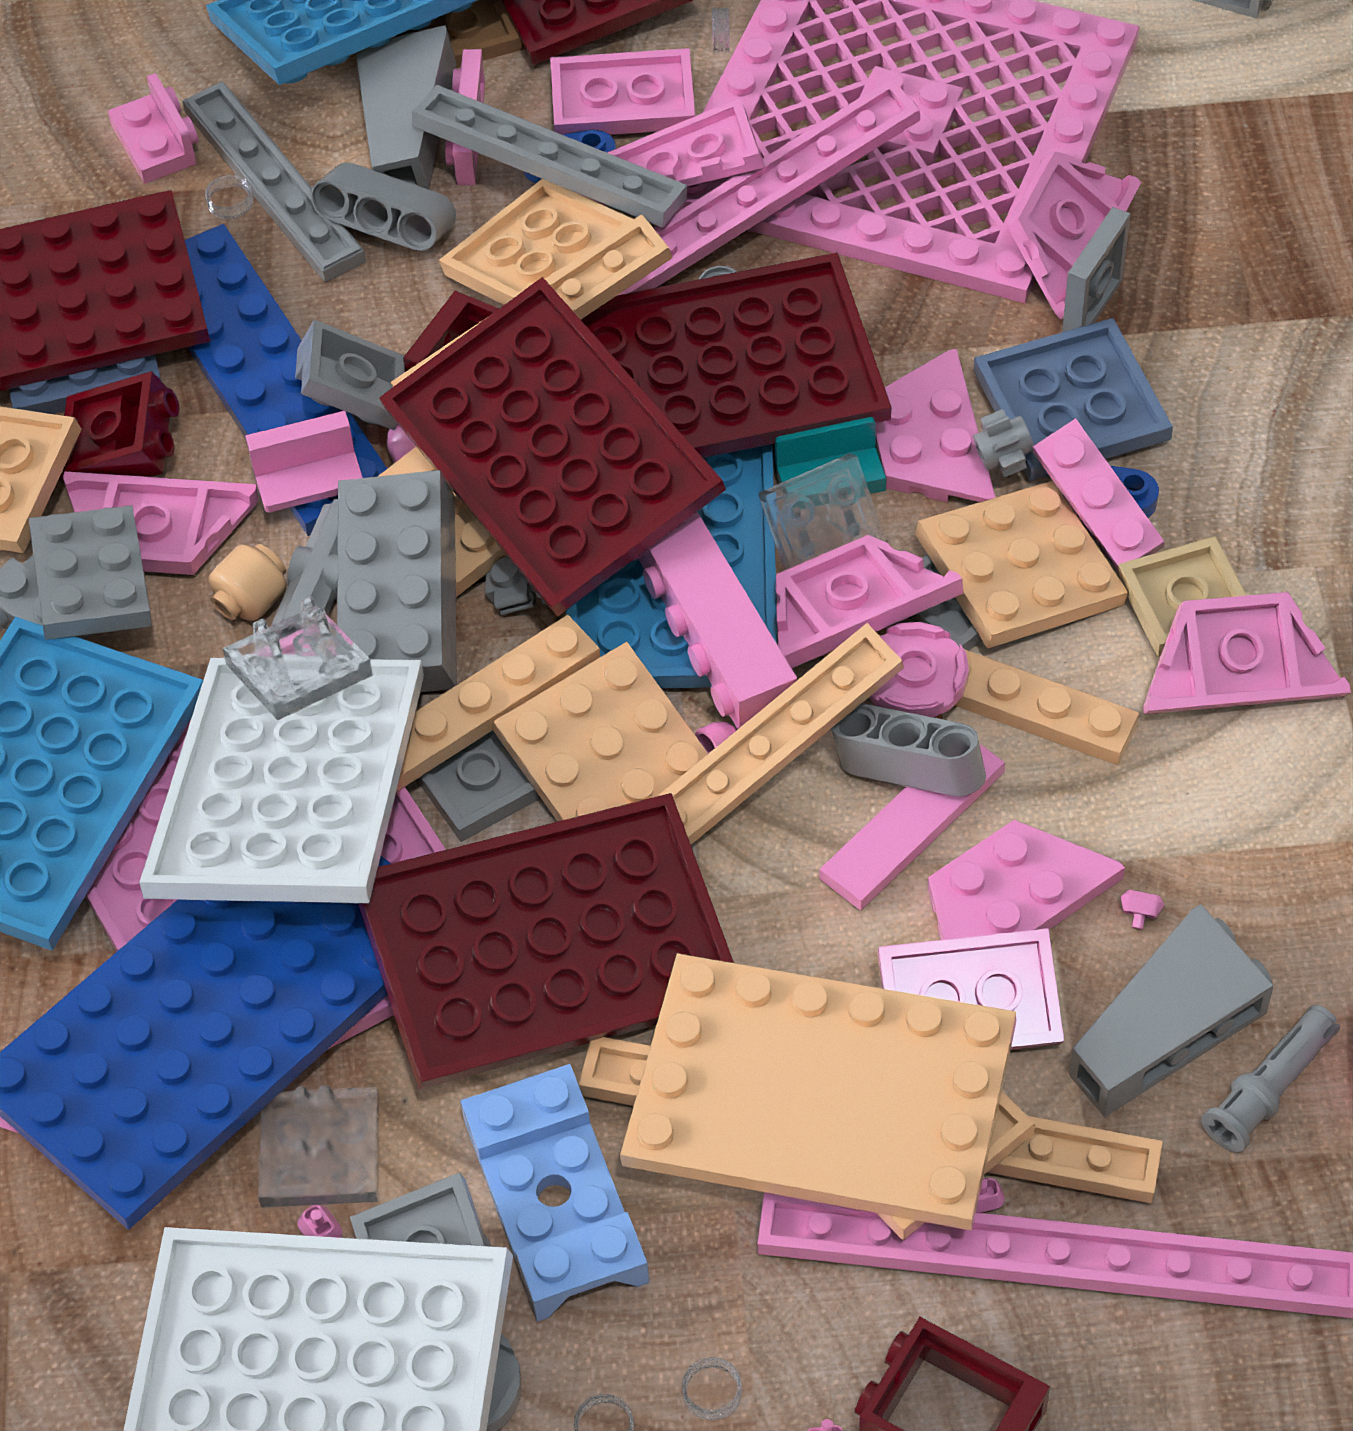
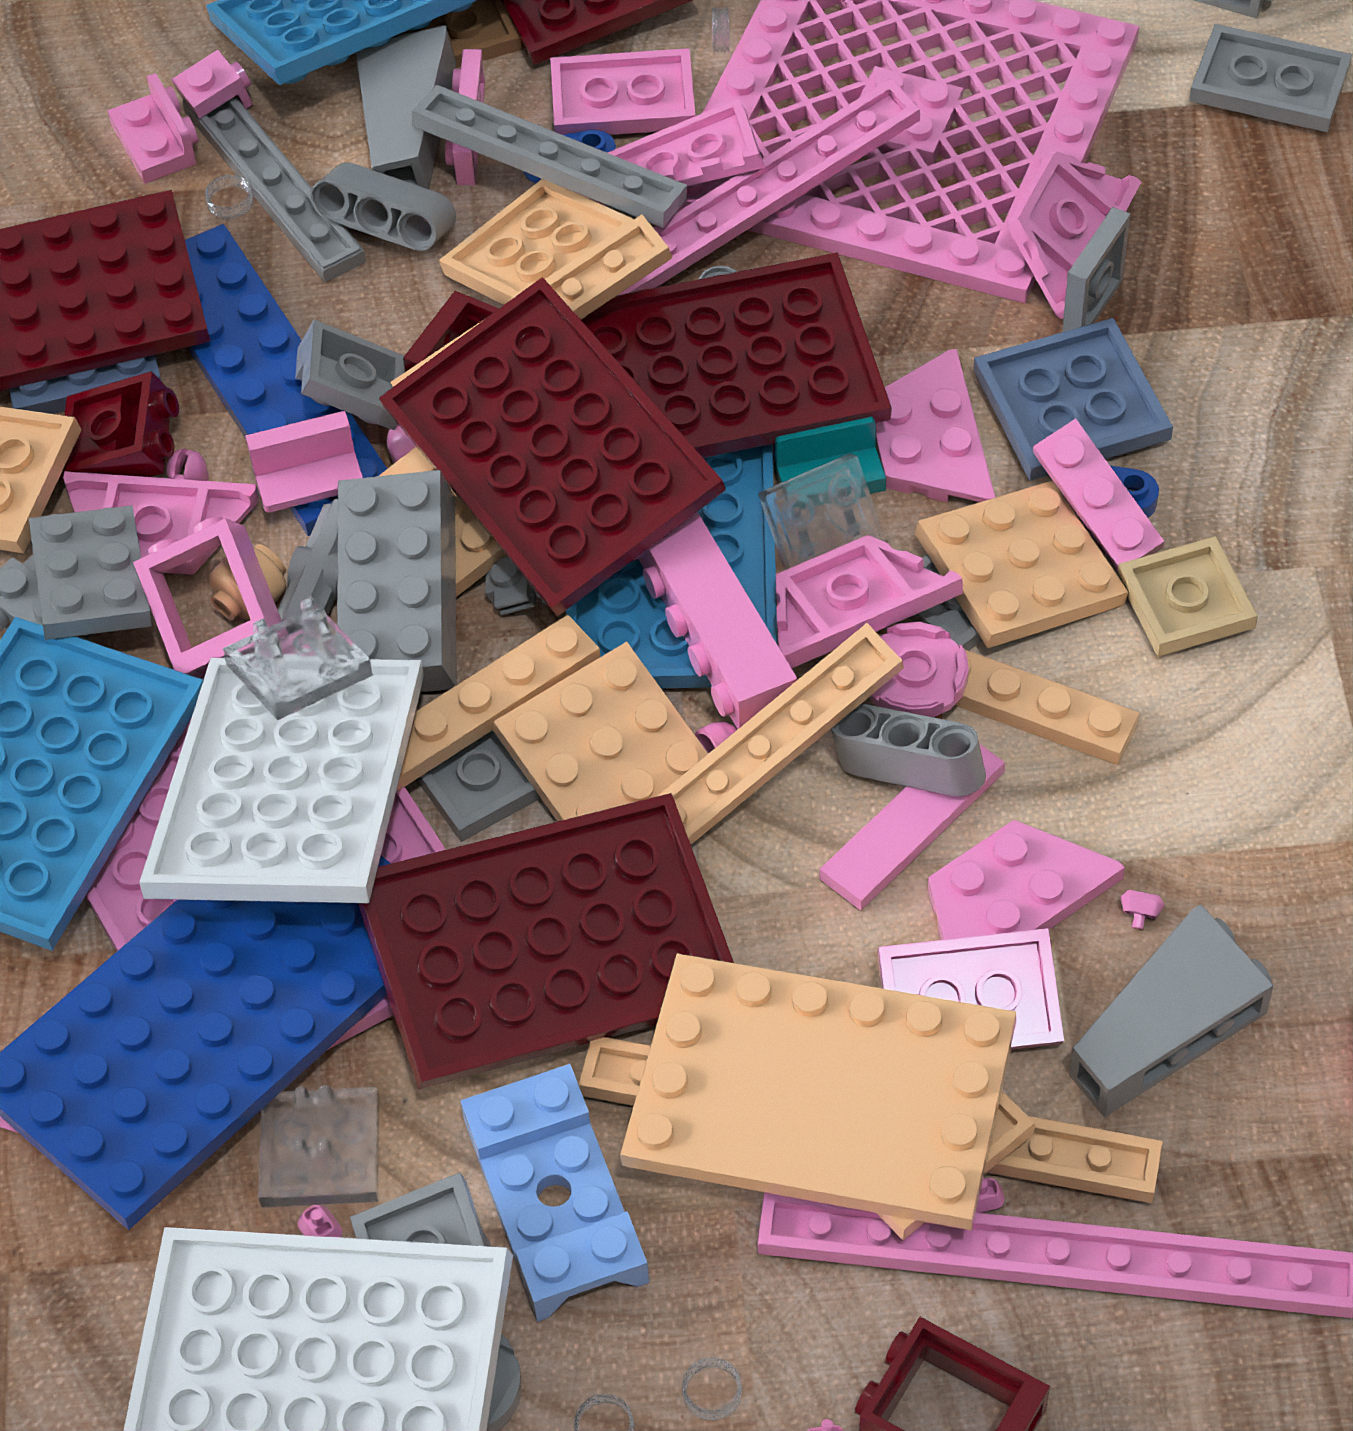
(192, 461): none -> bright pink hinge
(212, 84): none -> bright pink bracket
(248, 576): none -> bright pink window
(1003, 442): light grey gear -> none
(1240, 656): bright pink wing -> none
(1258, 1093): light grey pin -> none
(1270, 77): none -> light grey plate

